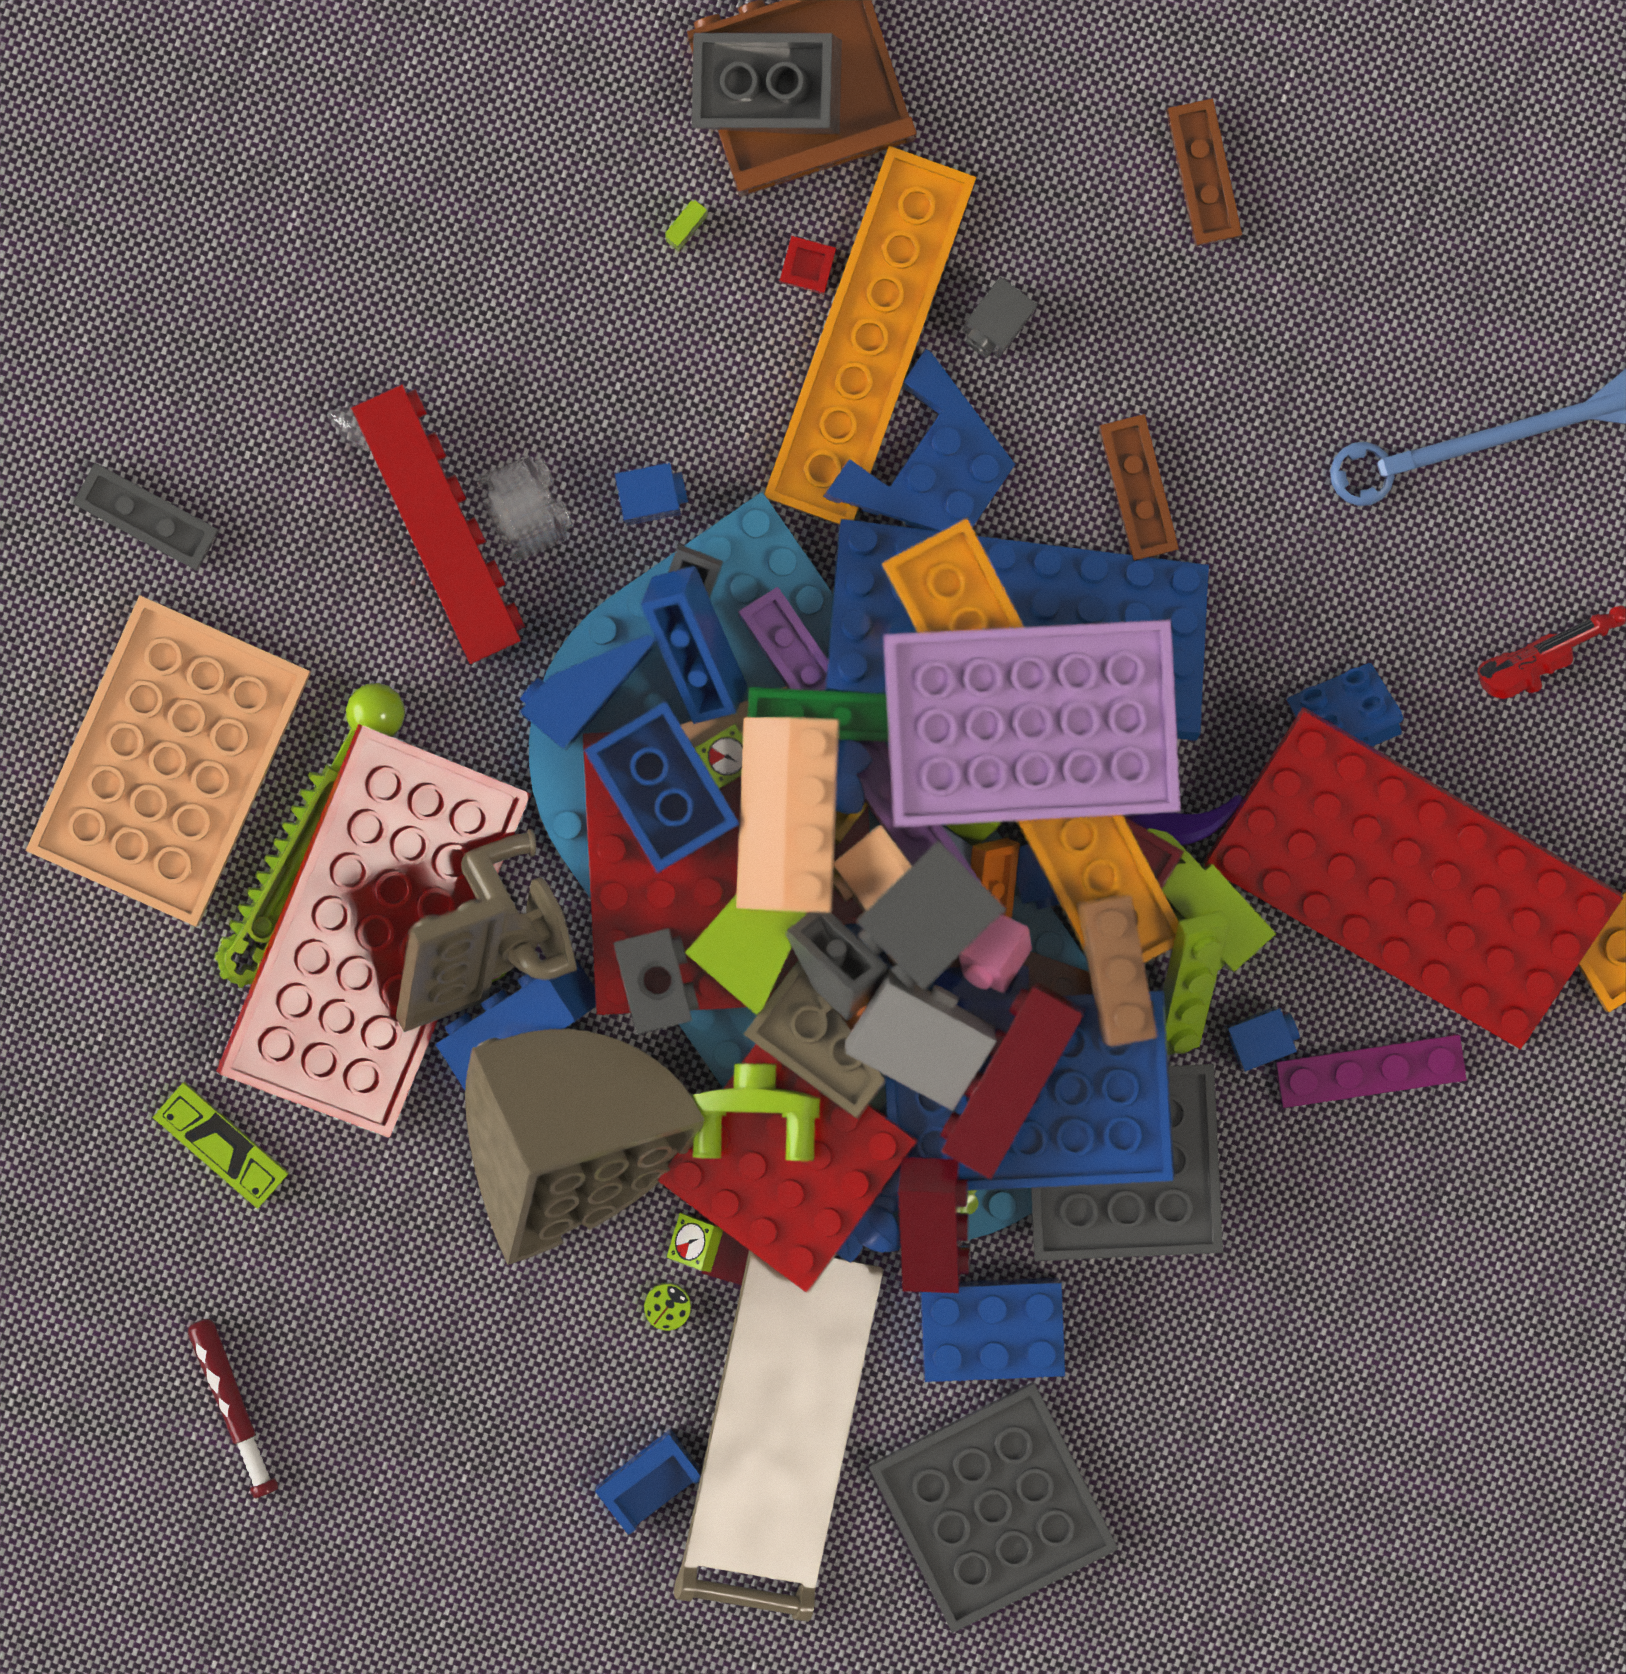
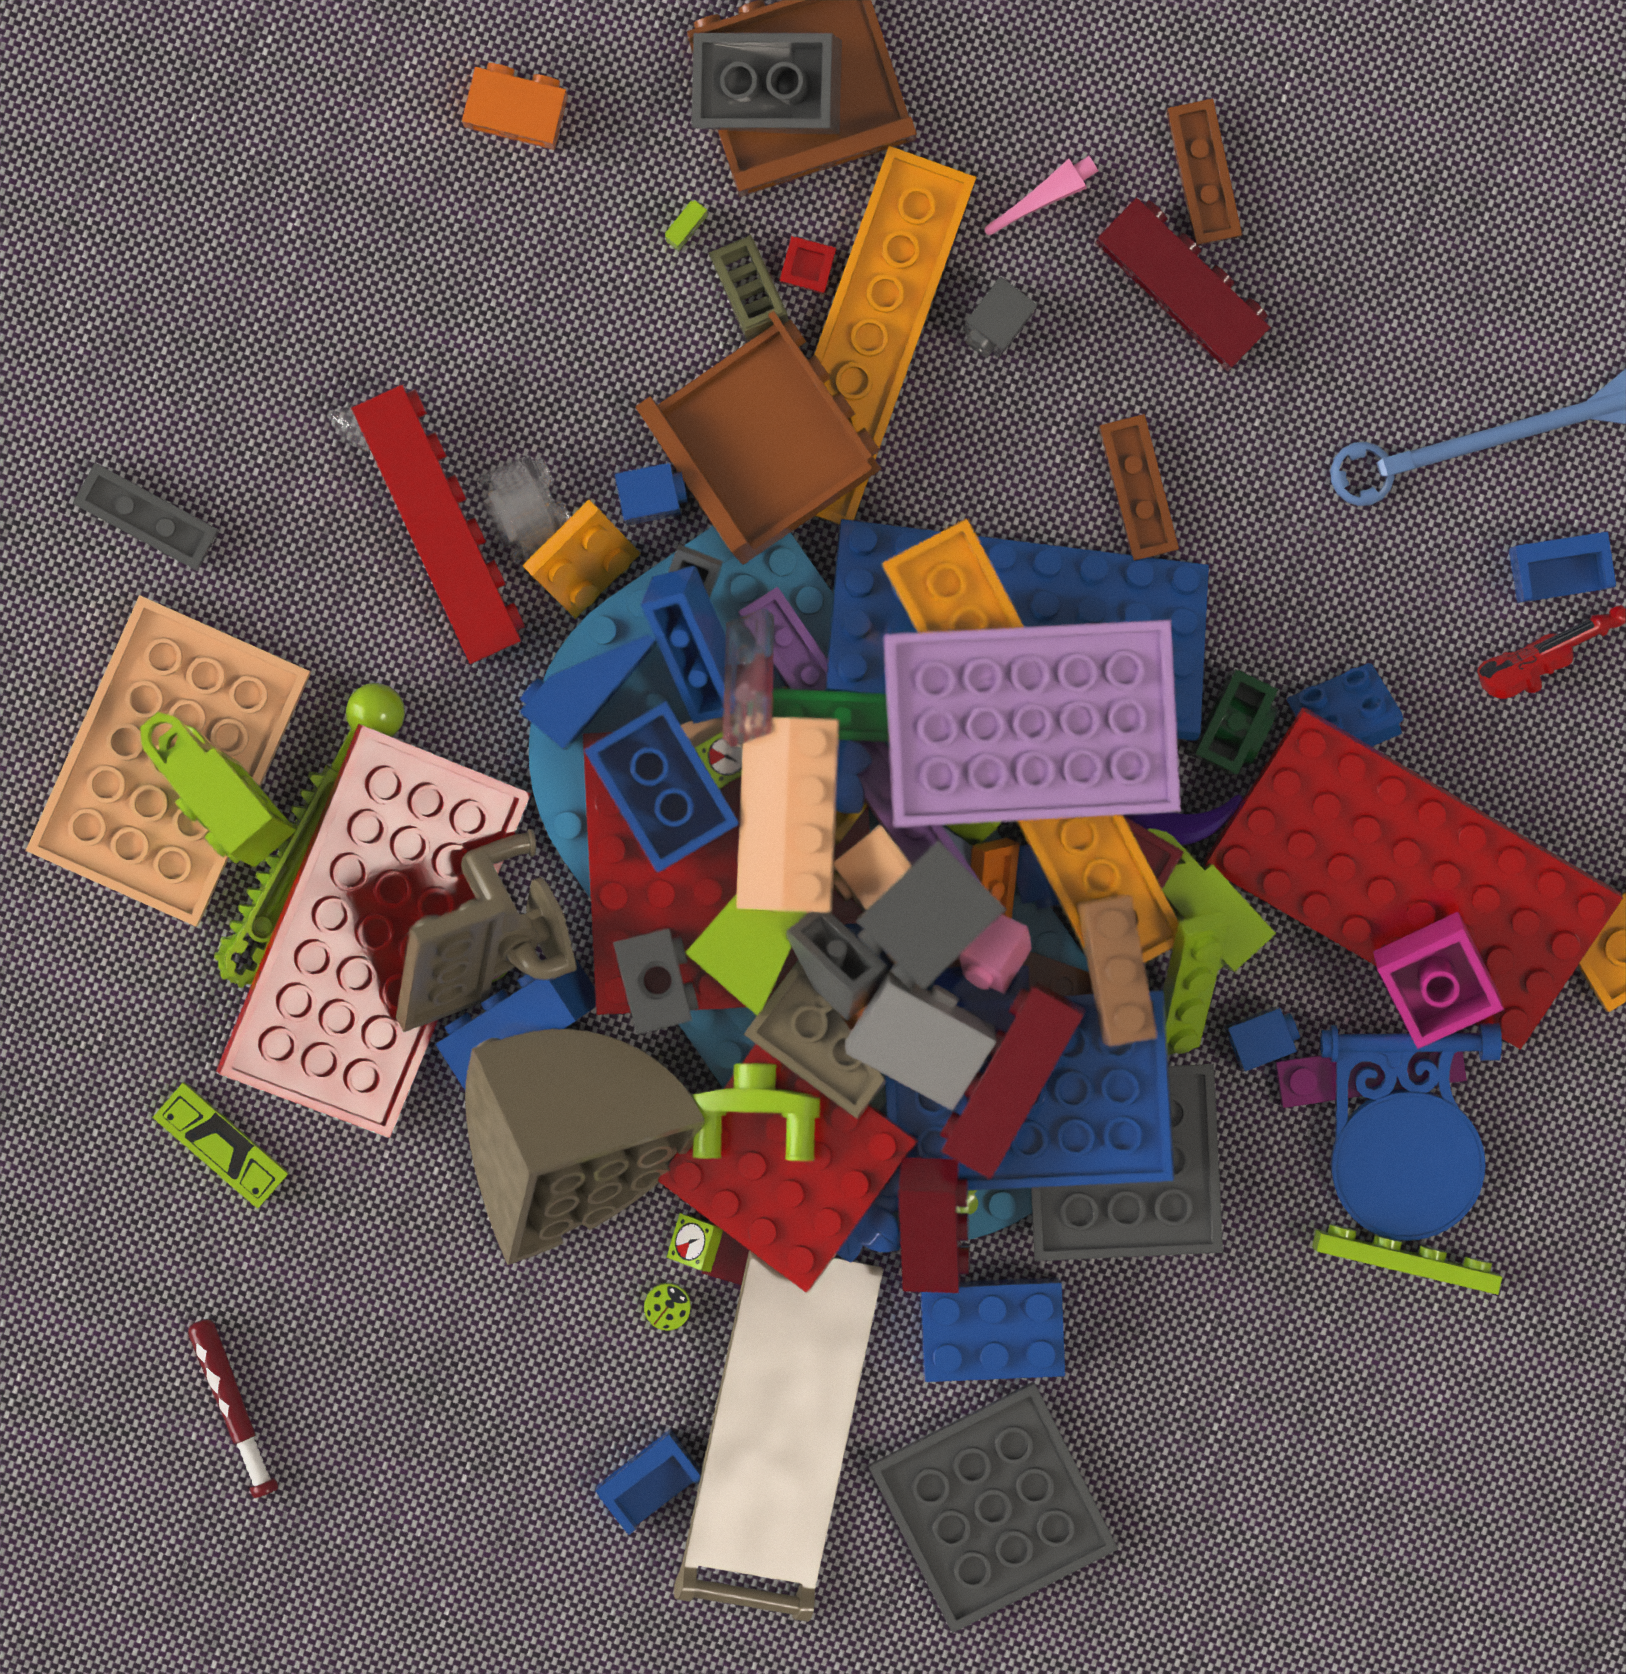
(217, 793): none -> lime brick
(515, 106): none -> orange brick
(581, 559): none -> light orange plate
(748, 677): none -> clear tile
(762, 440): none -> dark orange panel
(772, 300): none -> olive slope
(948, 473): blue wing -> none
(1060, 184): none -> bright pink piece
(1182, 283): none -> dark red brick
(1236, 723): none -> dark green brick
(1406, 1156): none -> blue piece
(1426, 1263): none -> lime plate
(1438, 980): none -> dark pink brick
(1562, 567): none -> blue panel

